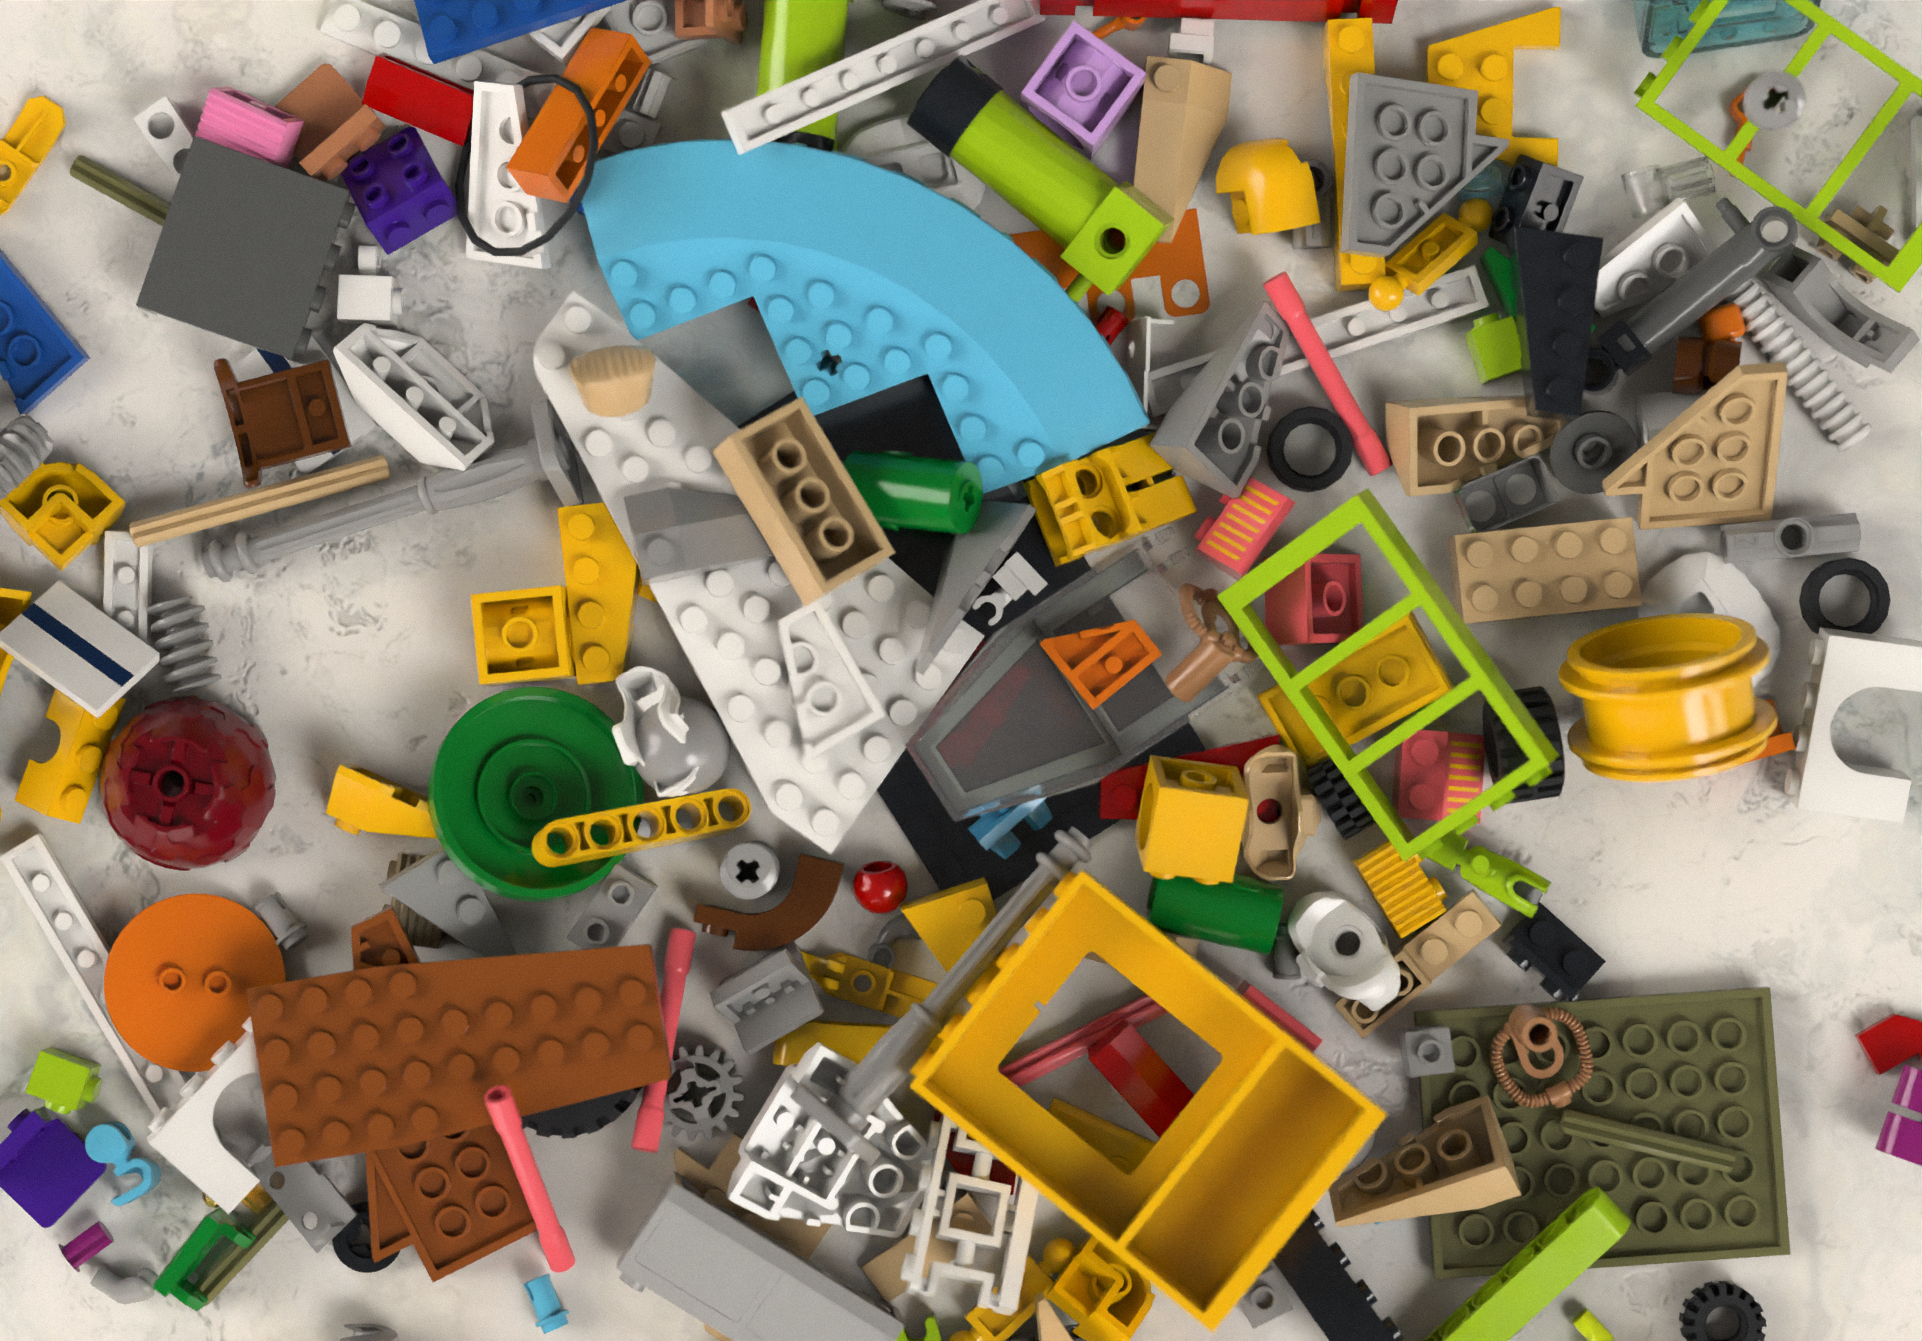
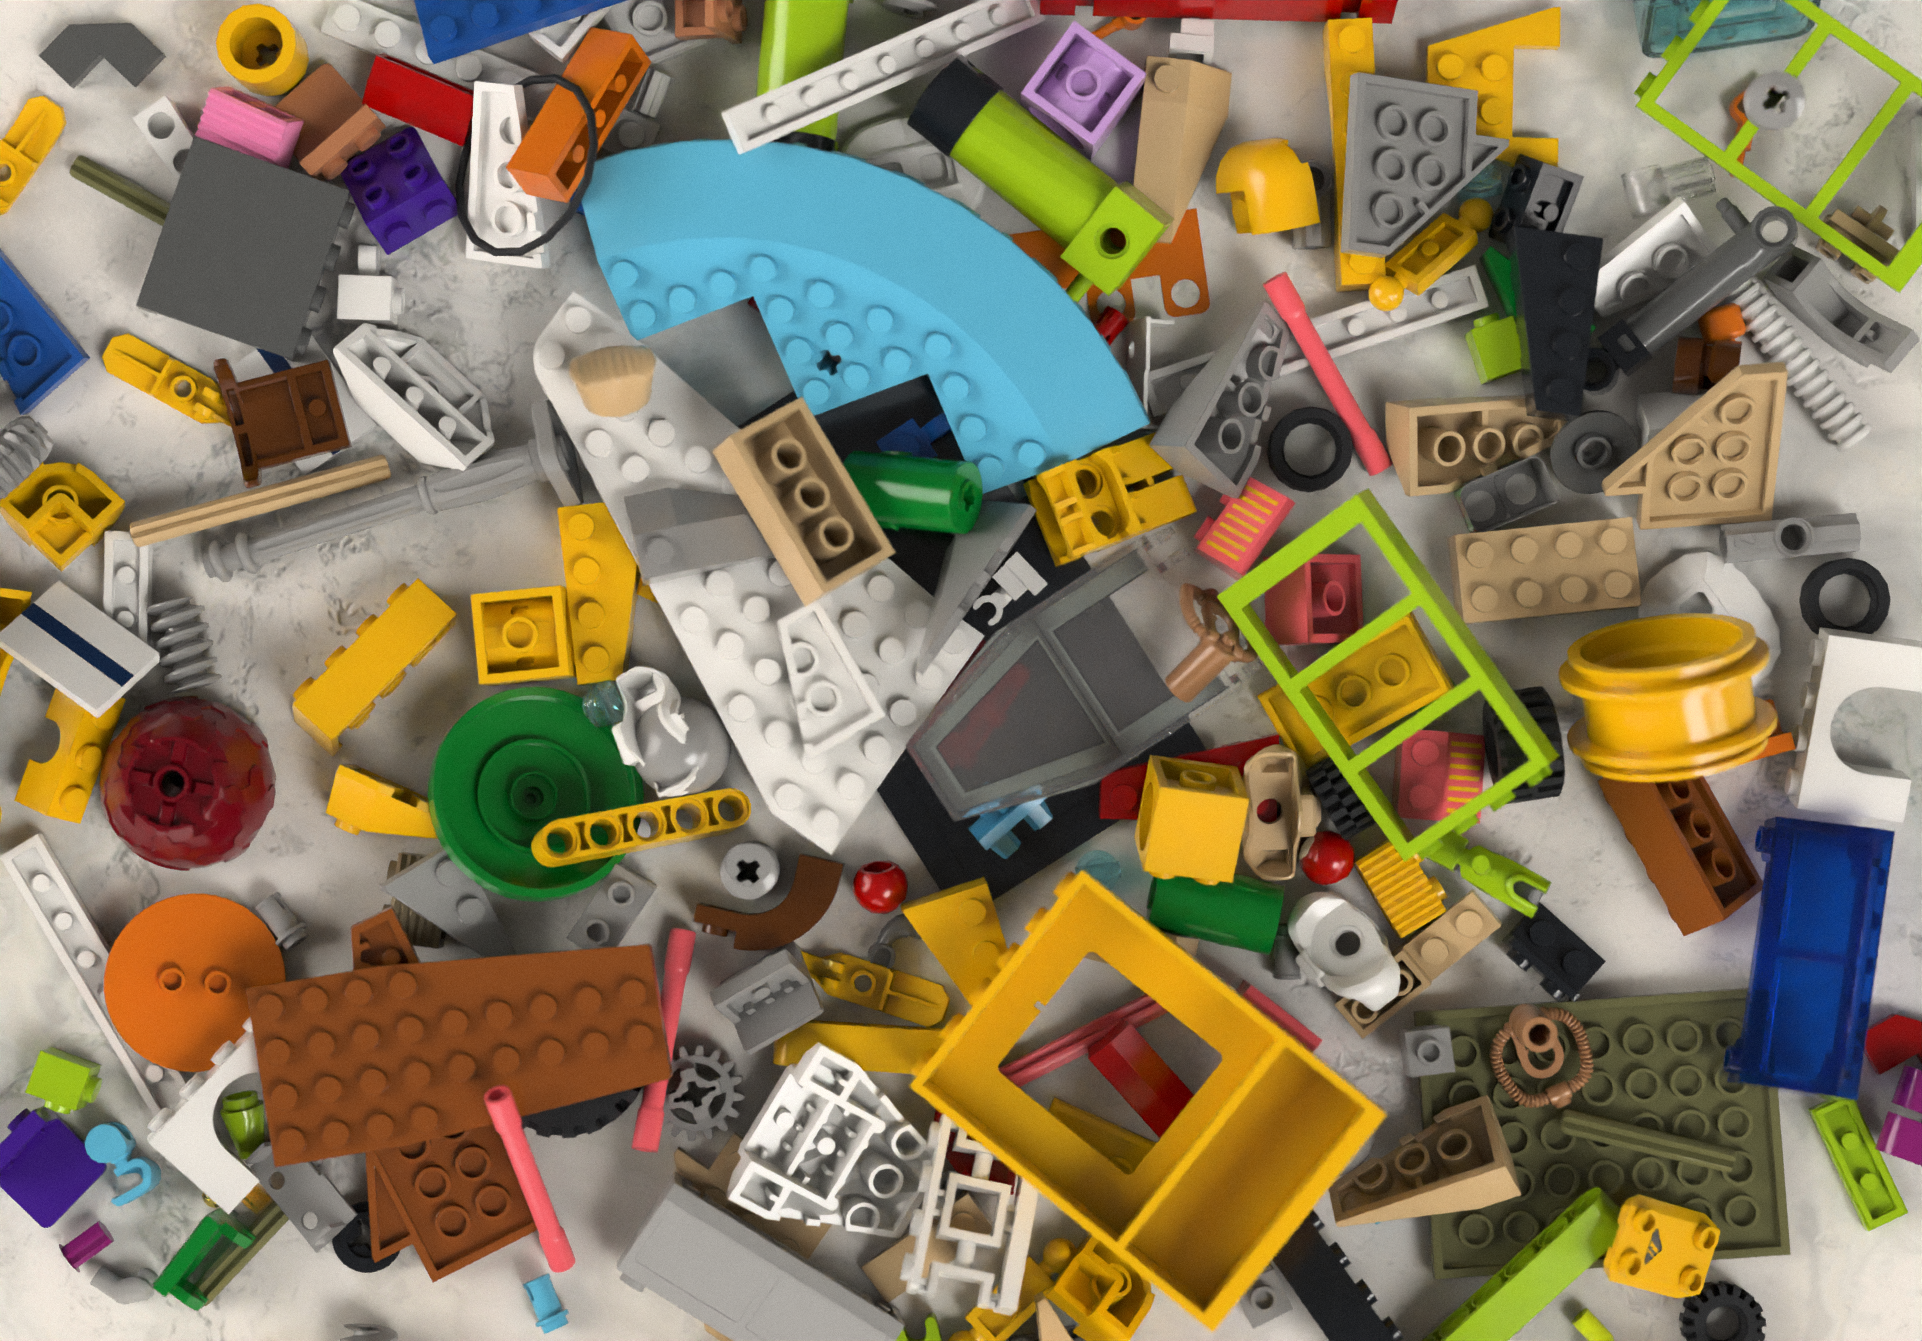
(84, 46): none -> dark grey tile
(160, 377): none -> yellow piece
(243, 38): none -> yellow piece
(244, 1121): none -> lime cone
(371, 664): none -> yellow wedge
(603, 704): none -> clear light blue plate
(911, 1036): light grey piece -> none
(913, 439): none -> blue plate
(1101, 866): none -> clear light blue plate
(1102, 658): orange wing -> none
(1326, 857): none -> red piece
(1661, 1247): none -> yellow shield
(1685, 848): none -> dark orange slope
(1813, 958): none -> clear blue windscreen
(1858, 1162): none -> lime tile

